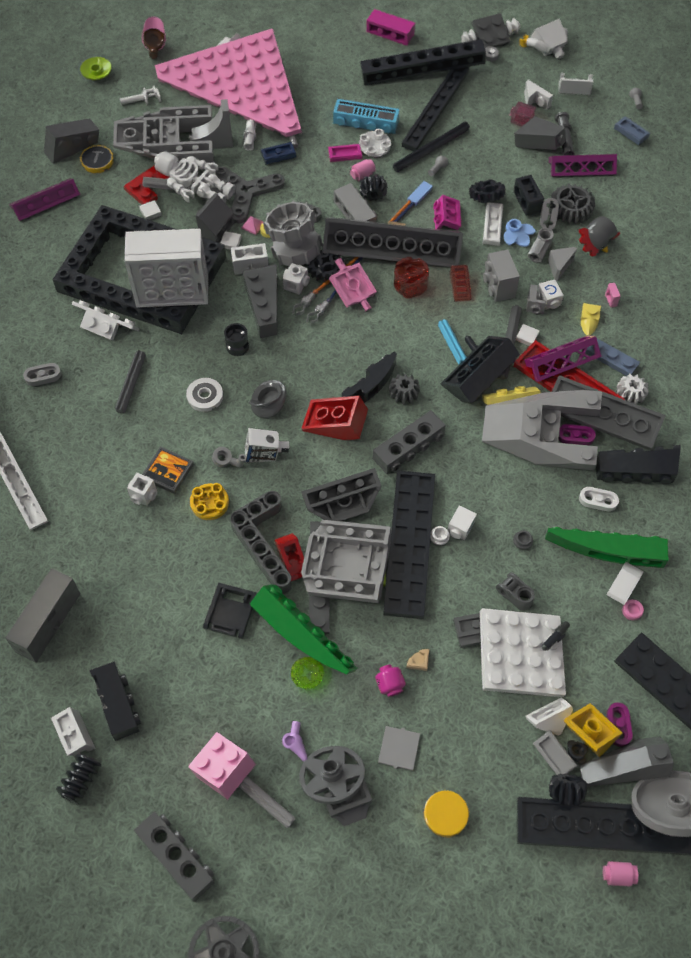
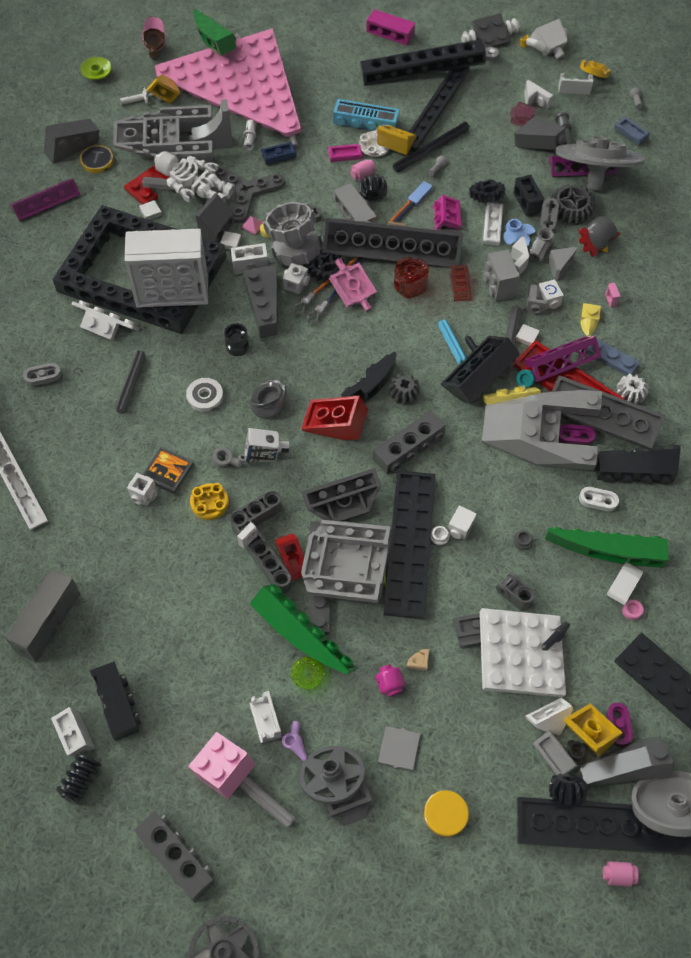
(164, 88): none -> yellow slope
(214, 35): none -> green slope
(229, 615): black container -> none
(247, 535): none -> white tile
(265, 718): none -> white hinge
(395, 138): none -> yellow slope
(520, 254): none -> white slope
(525, 378): none -> teal tile
(595, 68): none -> yellow tile
(599, 156): none -> light grey piece

